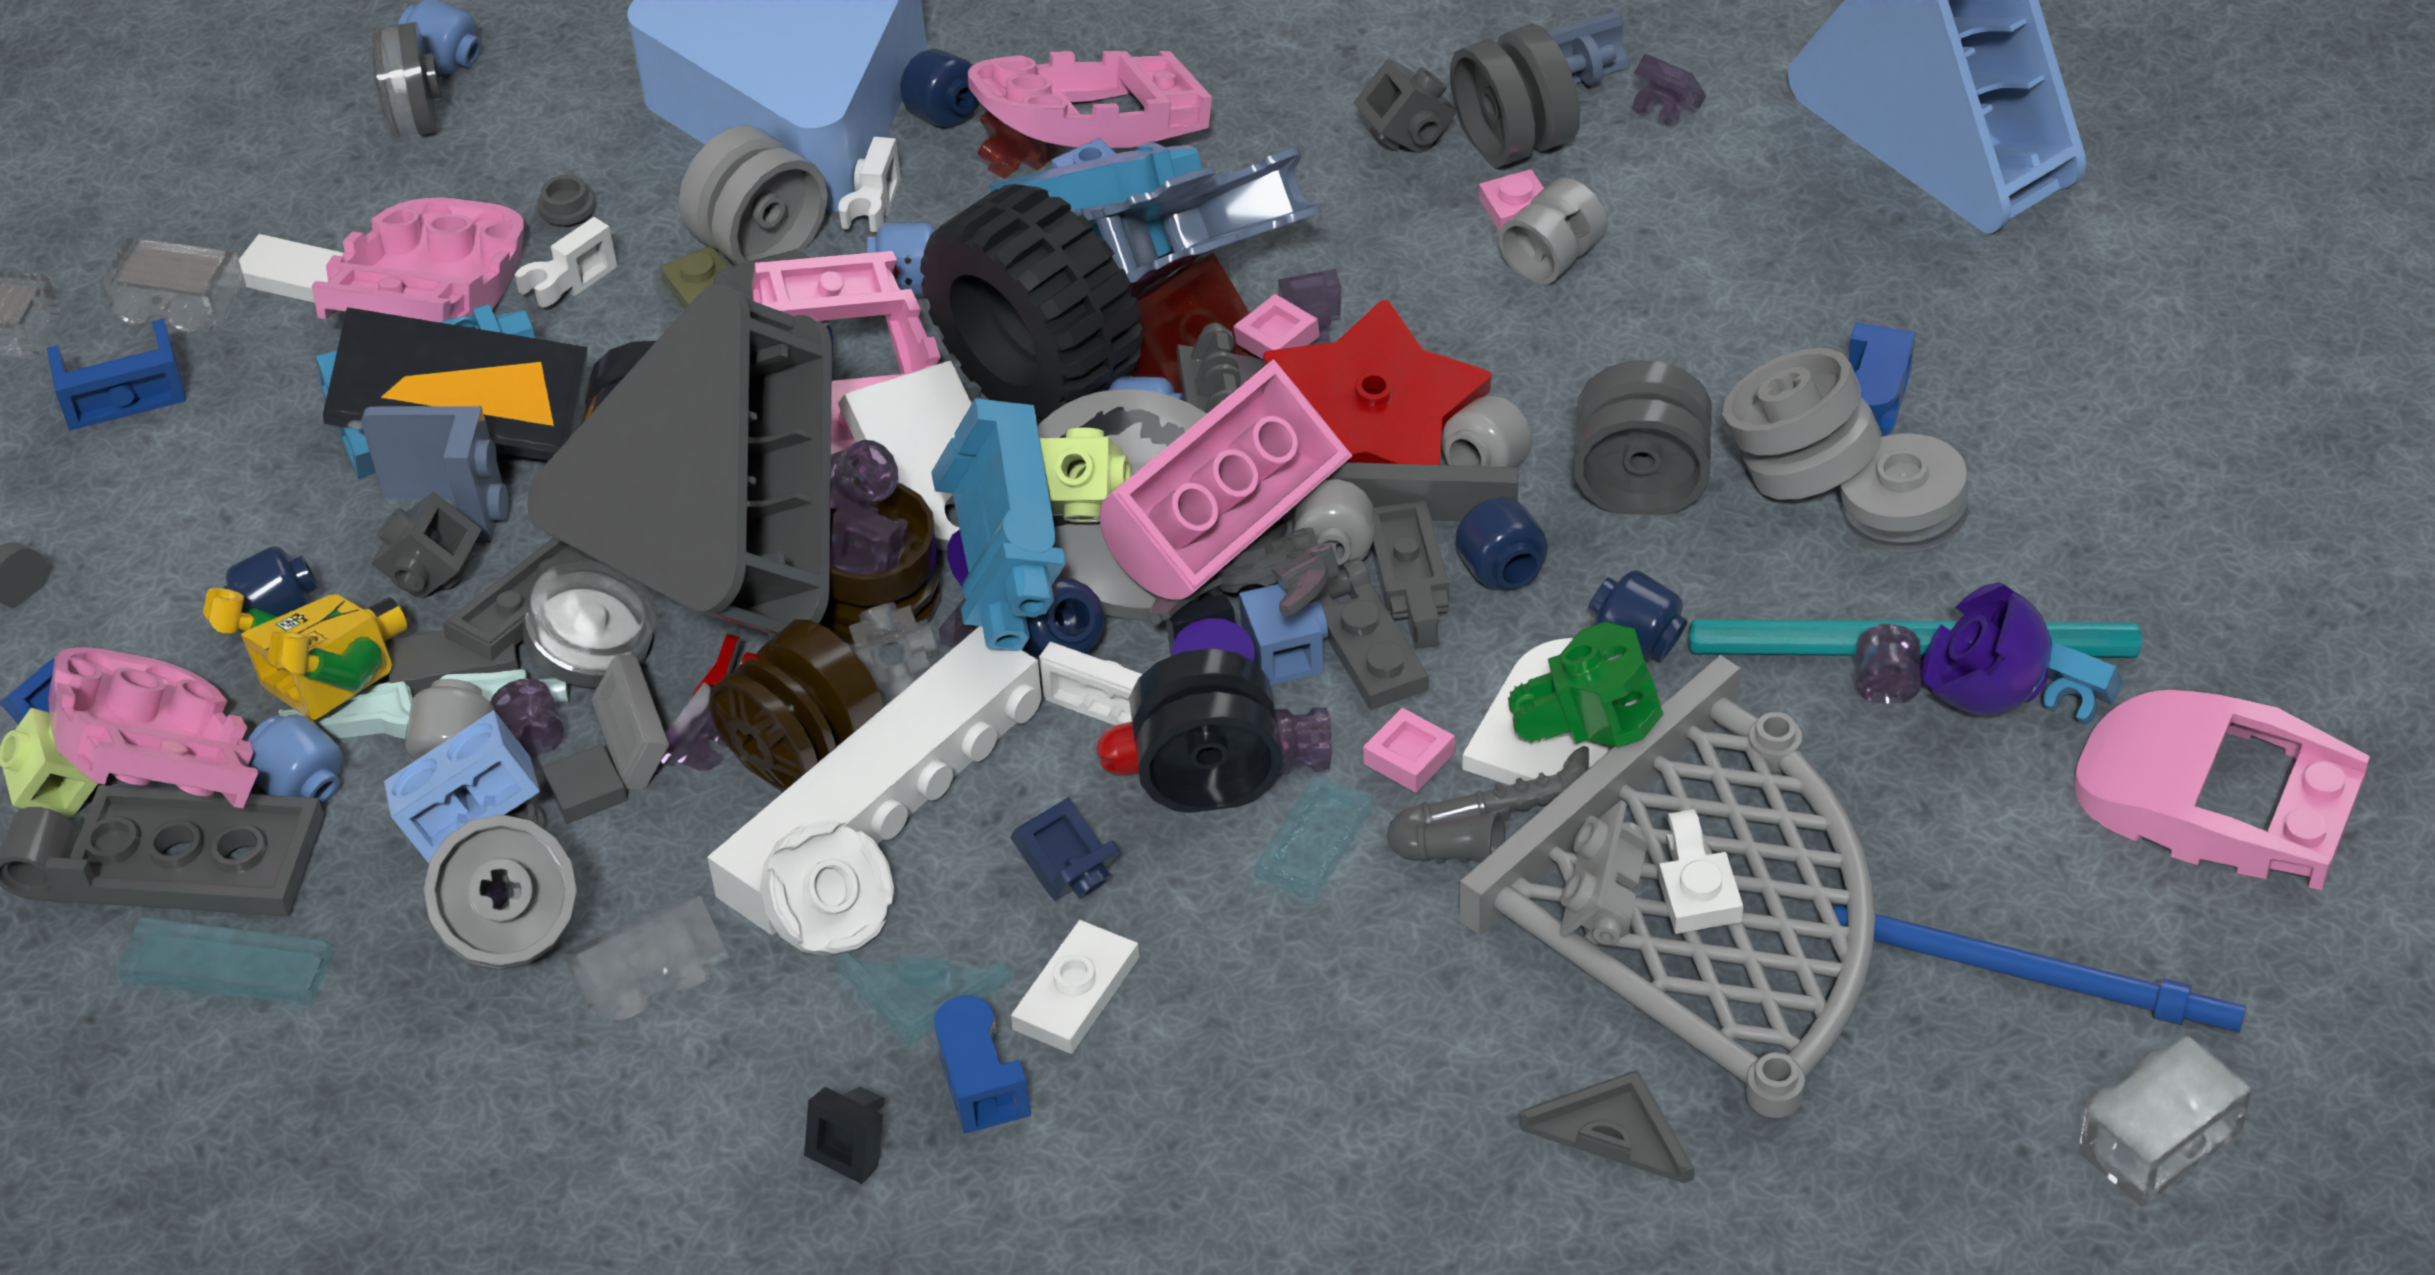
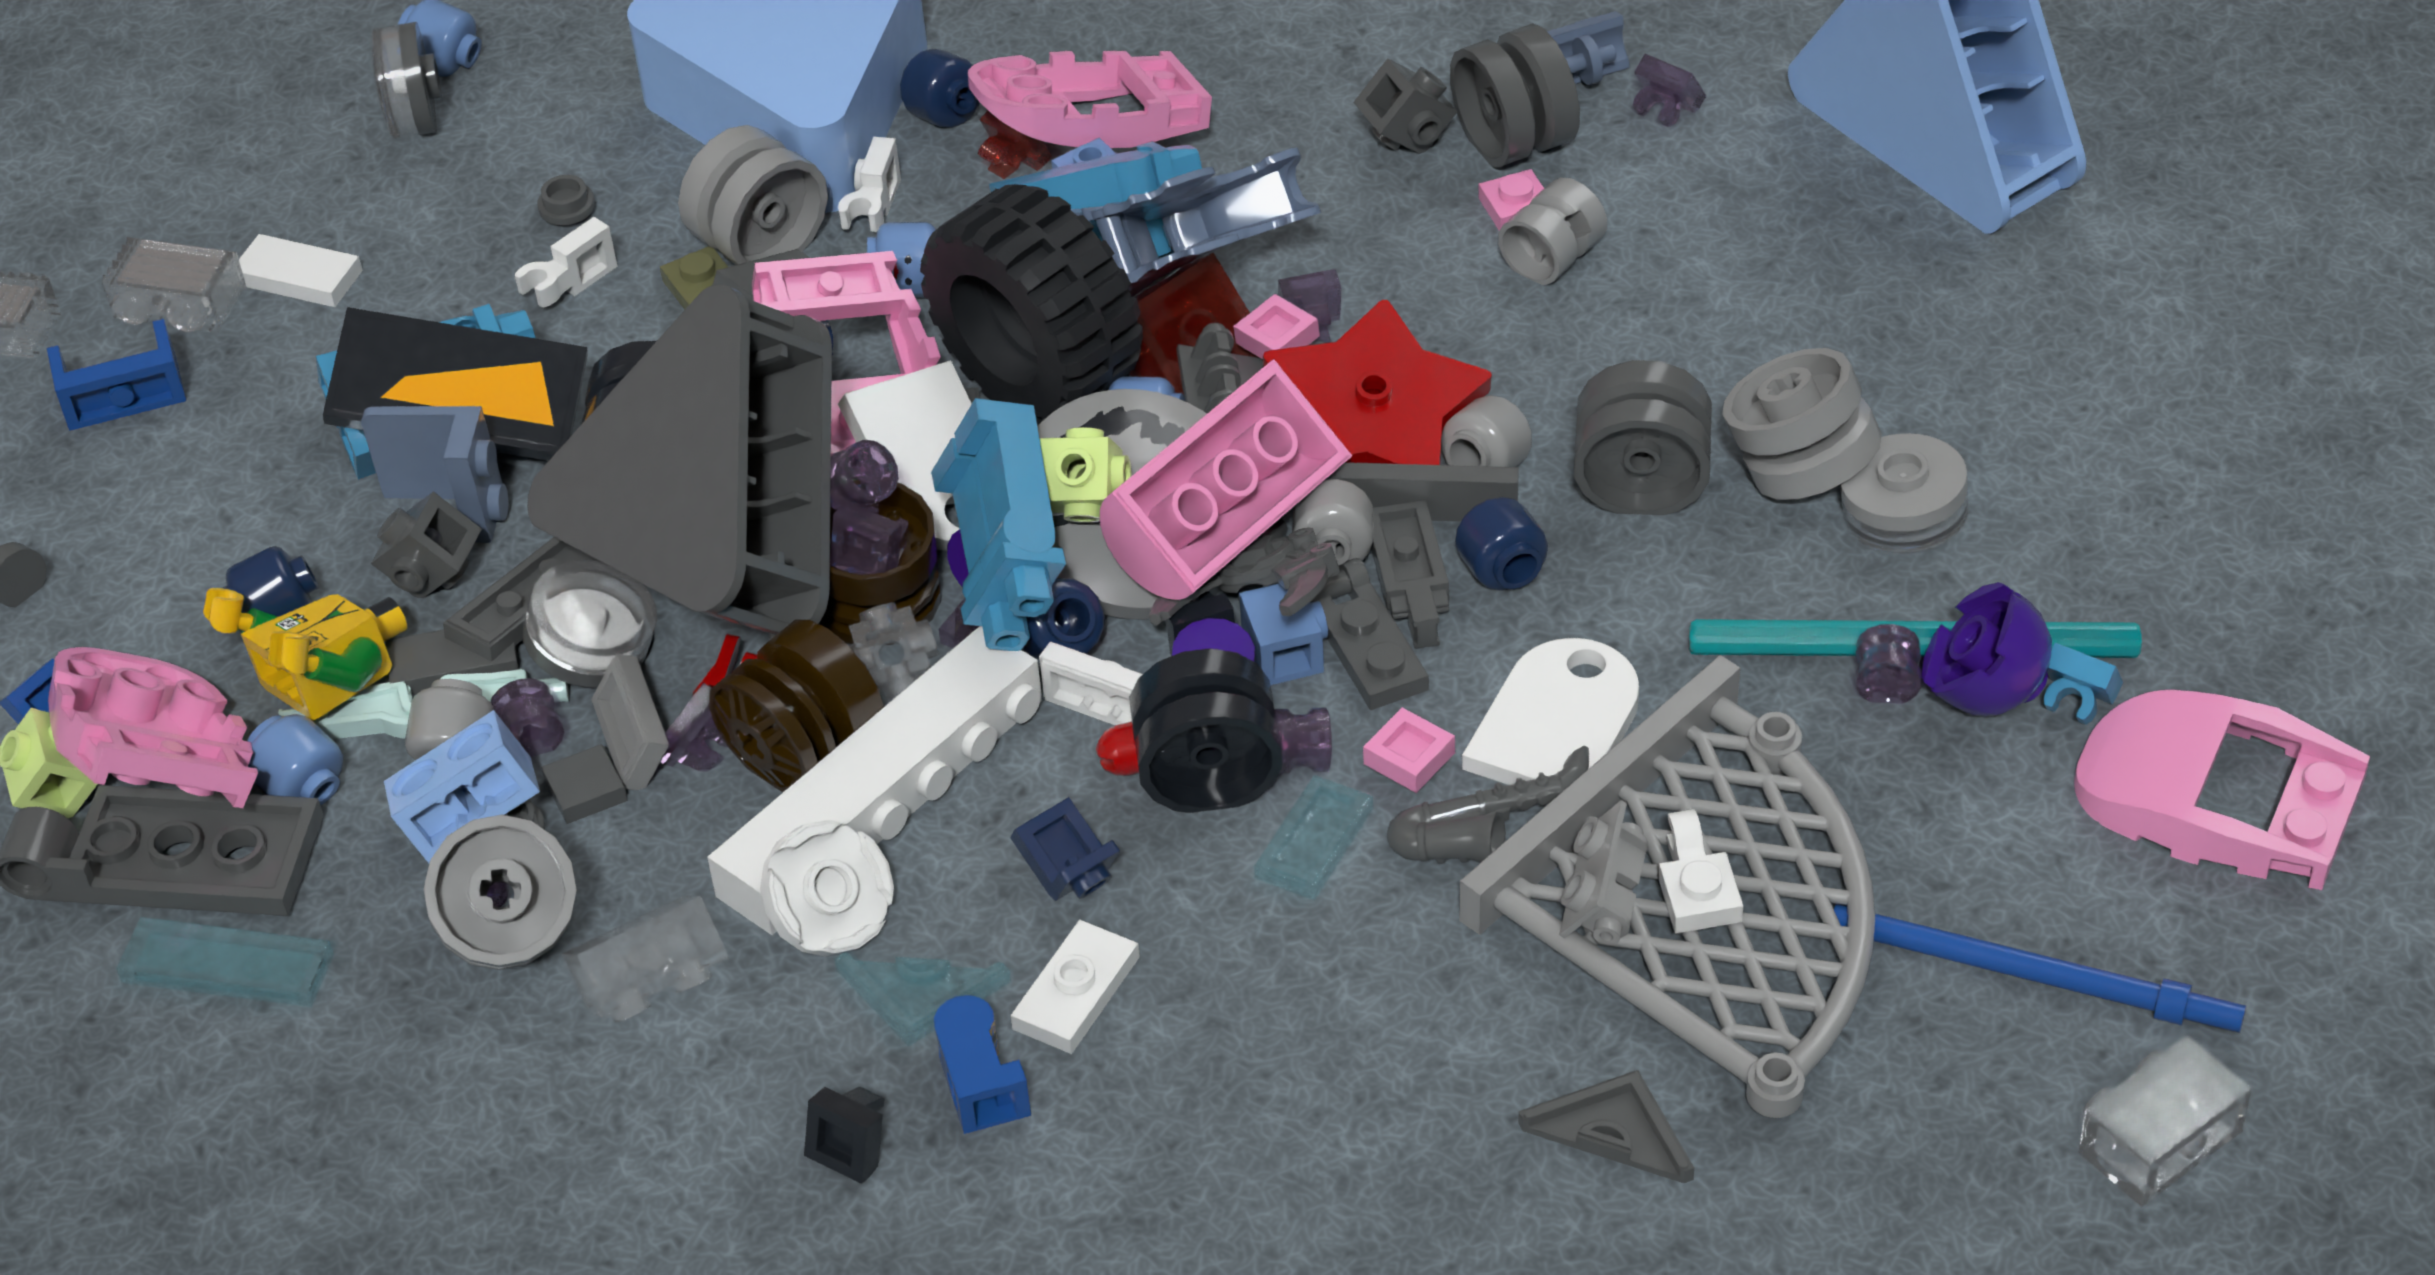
(425, 261): bright pink slope -> none
(1589, 691): green hinge -> none
(1642, 605): dark blue head -> none
(1883, 366): blue leg -> none

